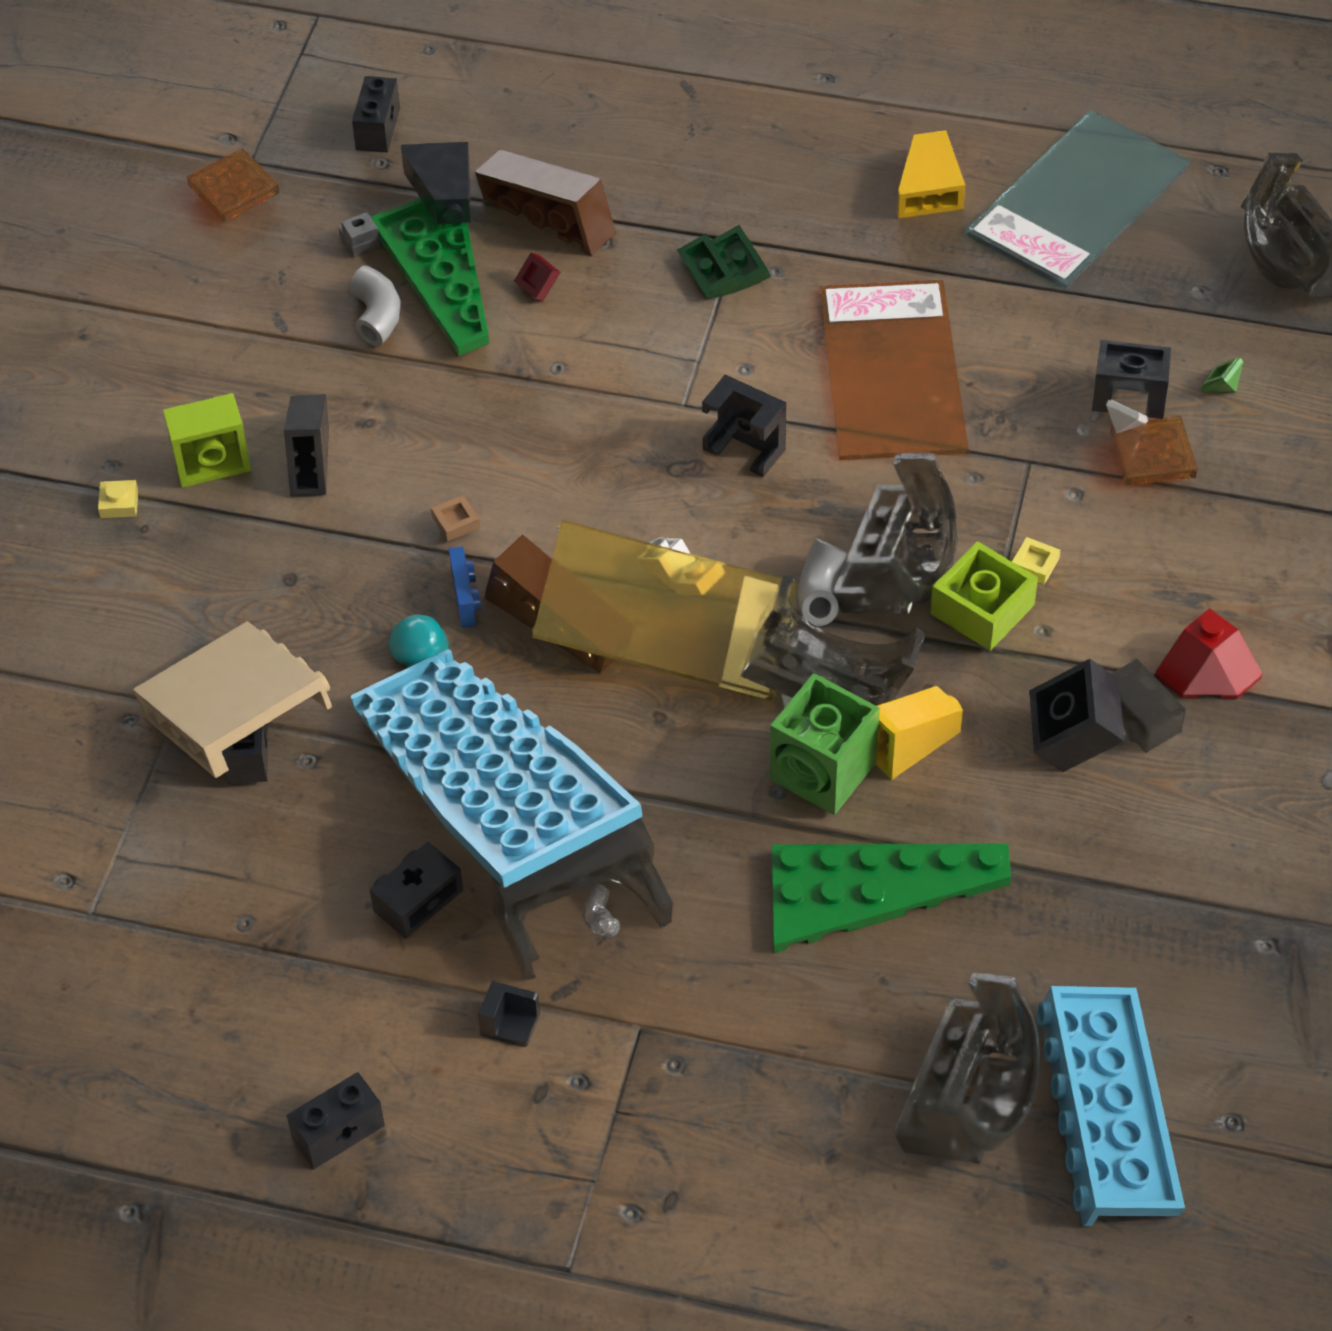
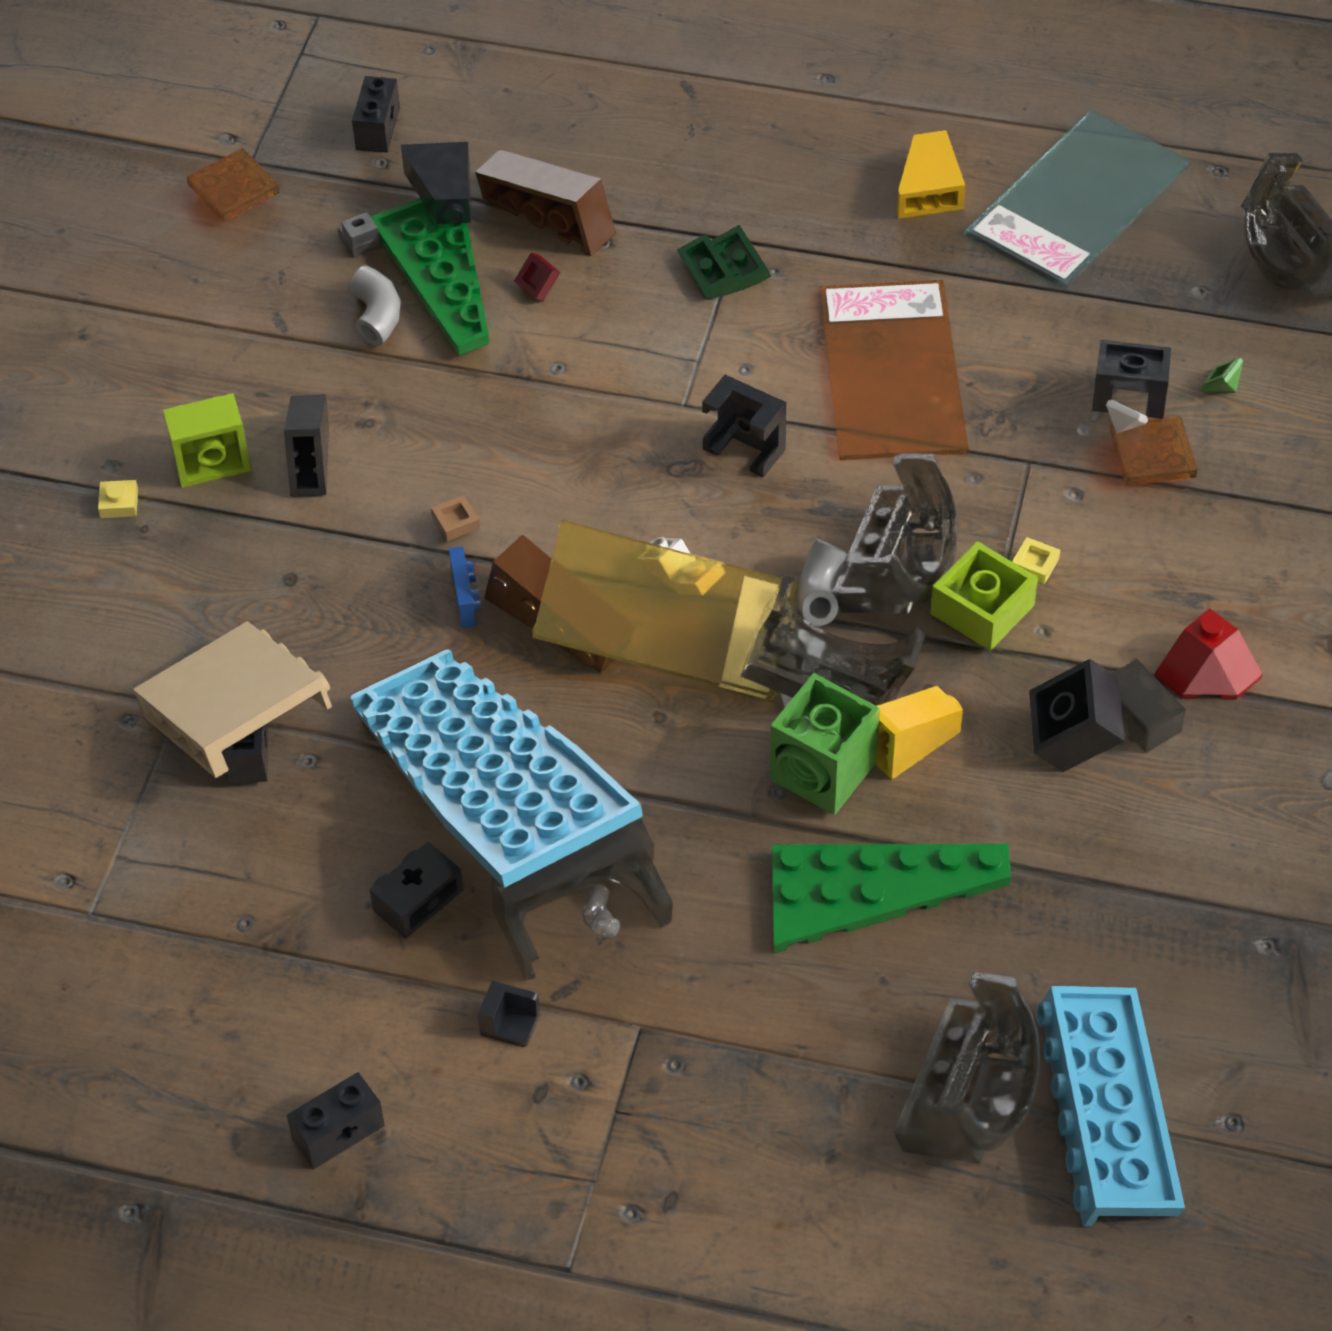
(416, 639): teal hair -> none

